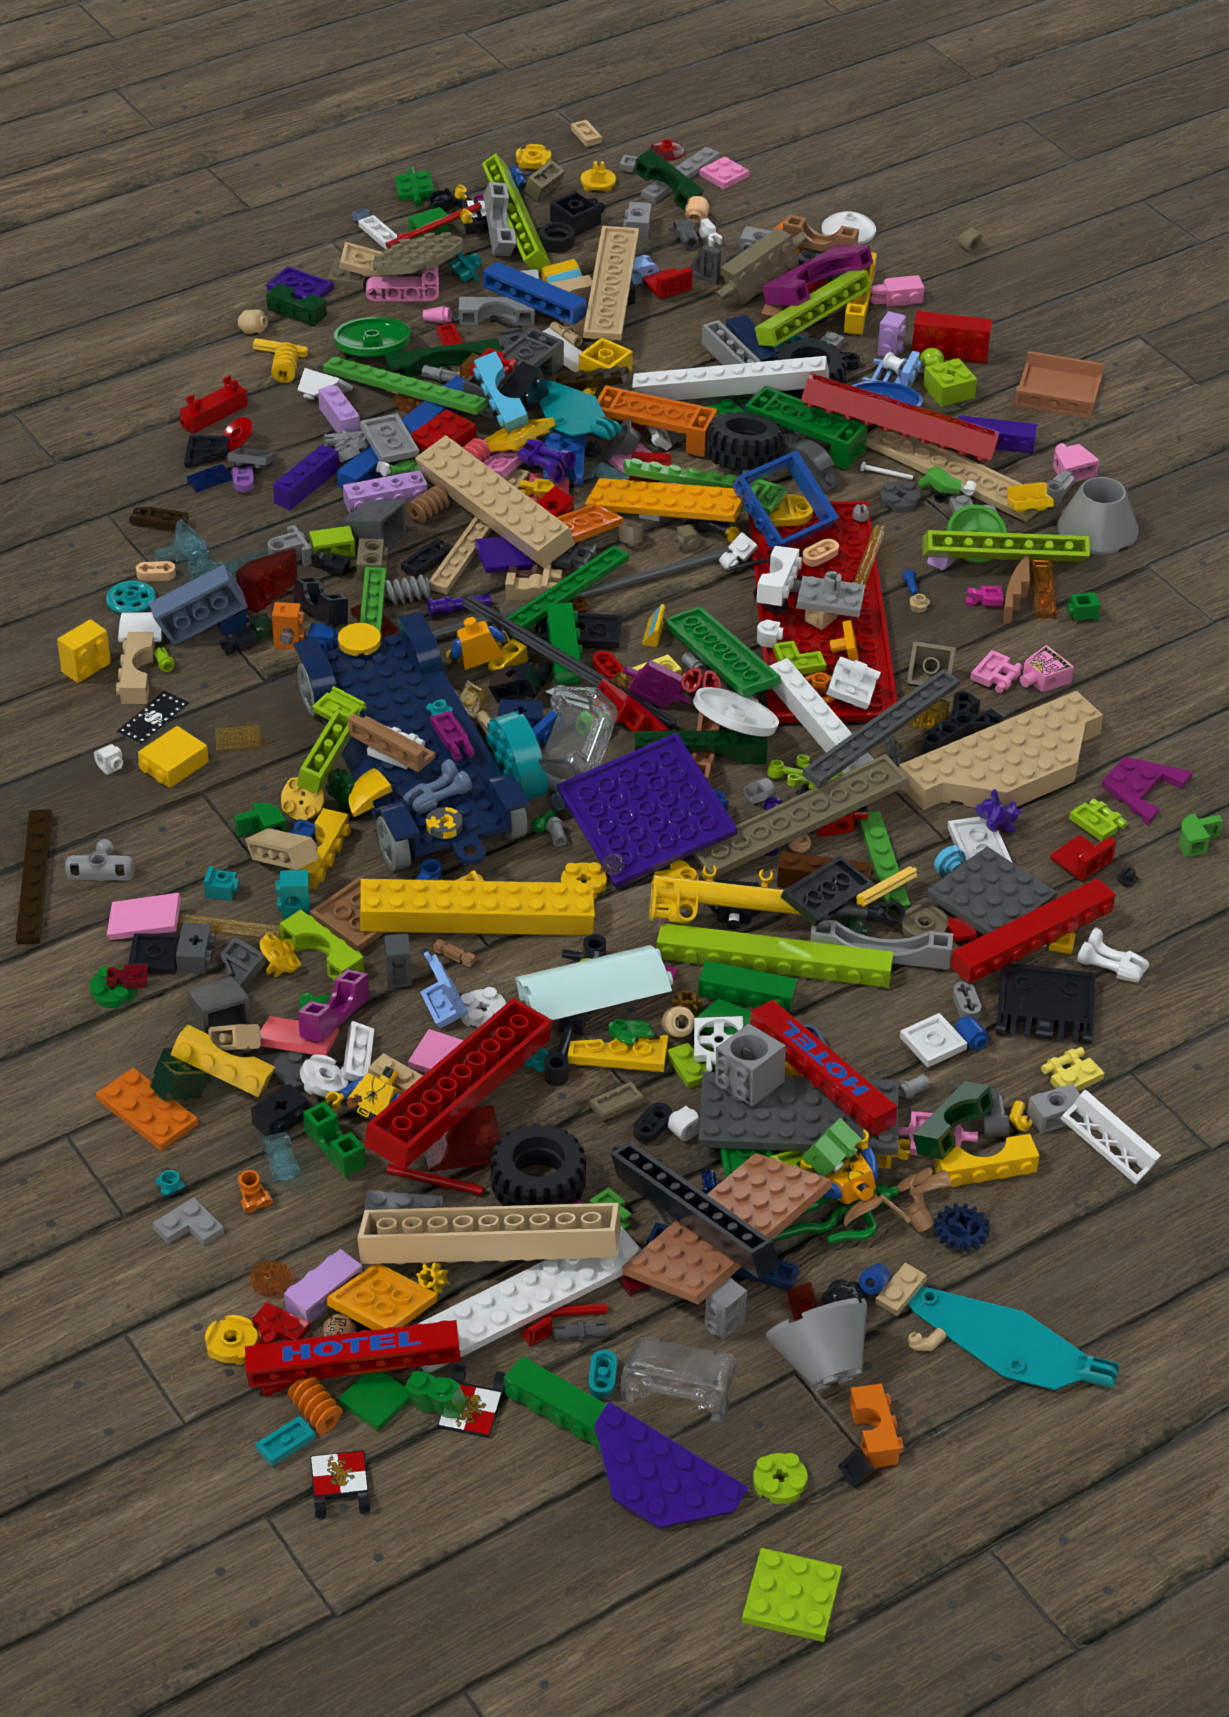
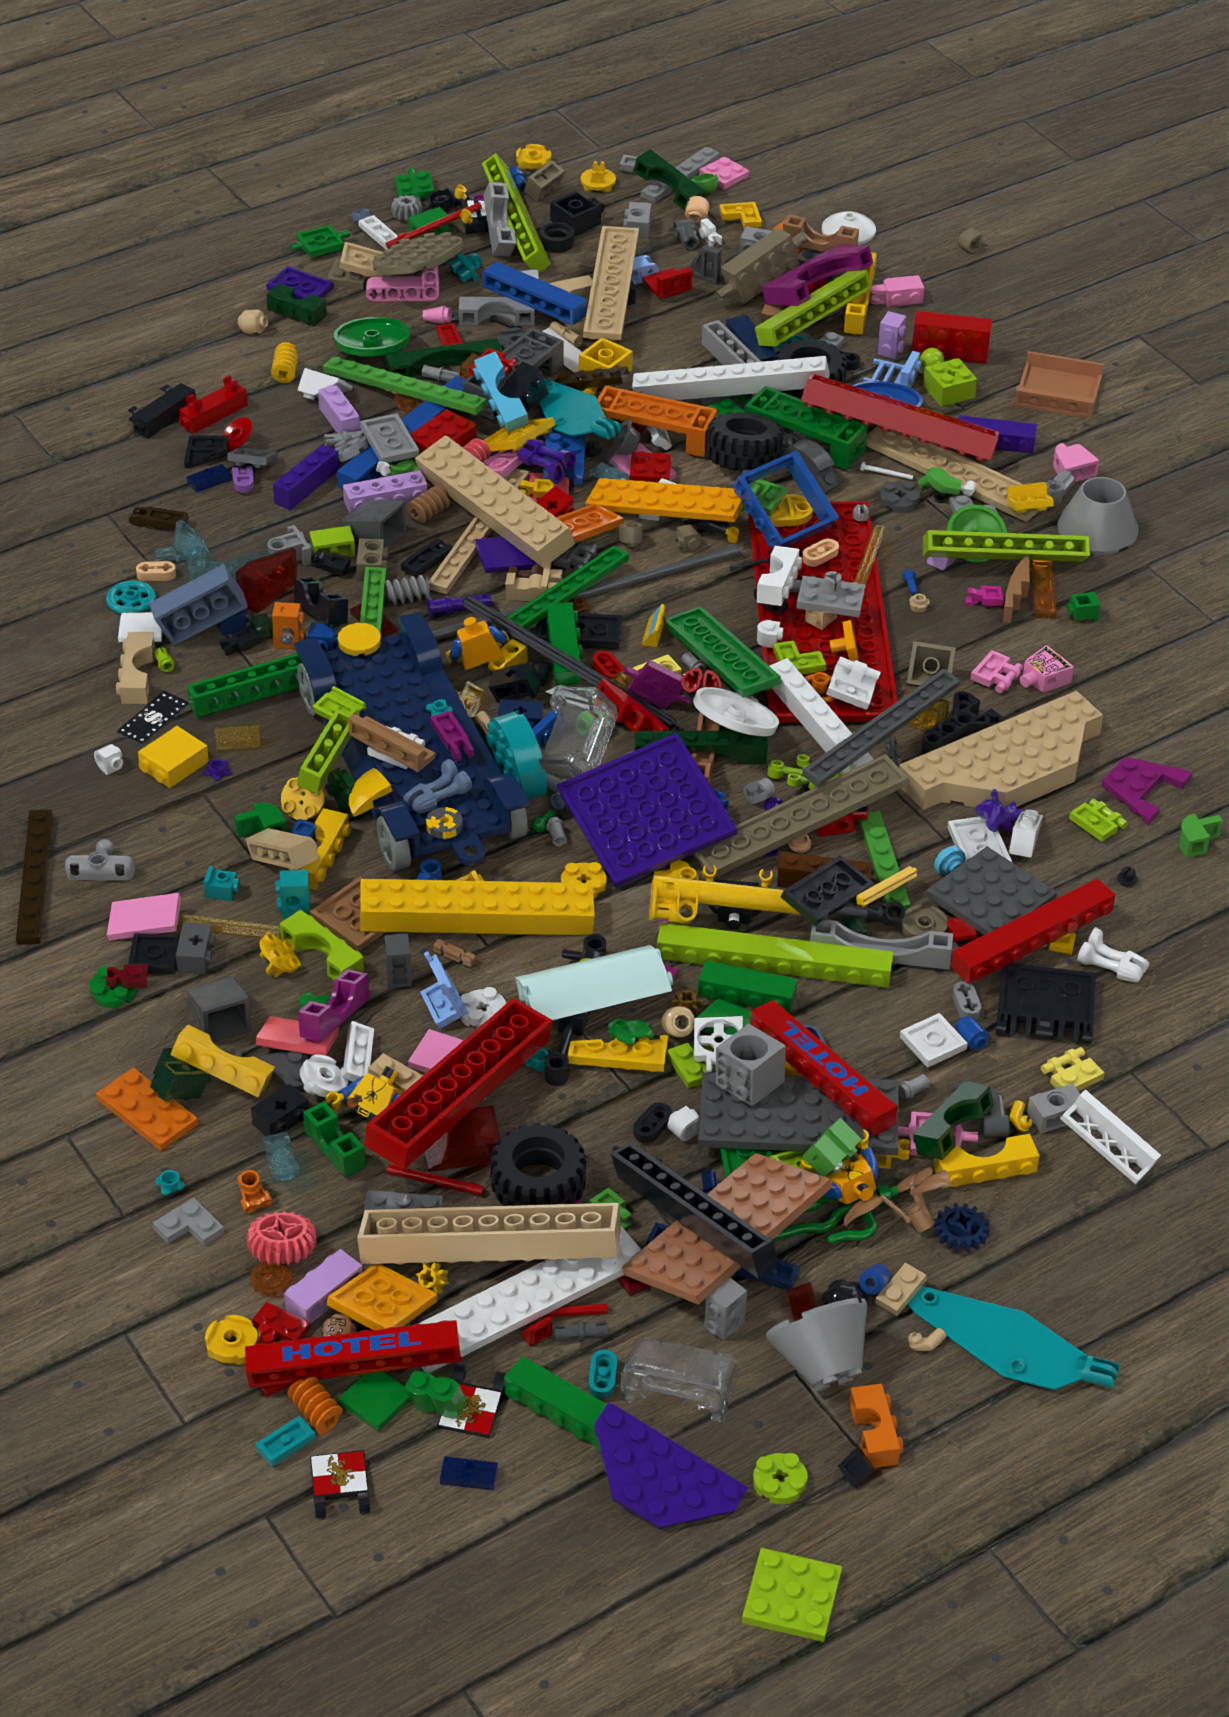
(84, 651): yellow brick -> none
(161, 411): none -> black brick
(217, 769): none -> dark purple plate
(236, 1037): tan brick -> none
(242, 961): dark grey wing -> none
(243, 685): none -> green brick
(270, 346): yellow axle -> none
(281, 1238): none -> coral gear
(320, 241): none -> green plate
(405, 207): none -> light grey gear
(468, 1473): none -> clear blue plate
(561, 271): yellow slope -> none
(586, 133): tan plate -> none
(613, 864): clear purple plate -> none
(616, 1101): dark tan plate -> none
(668, 149): dish -> none
(676, 474): bright green plate -> none
(707, 182): none -> bright green hair
(741, 548): white plate -> none
(745, 211): none -> yellow plate
(893, 363): white bush -> none
(1025, 833): none -> white slope
(1083, 857): red bracket -> none

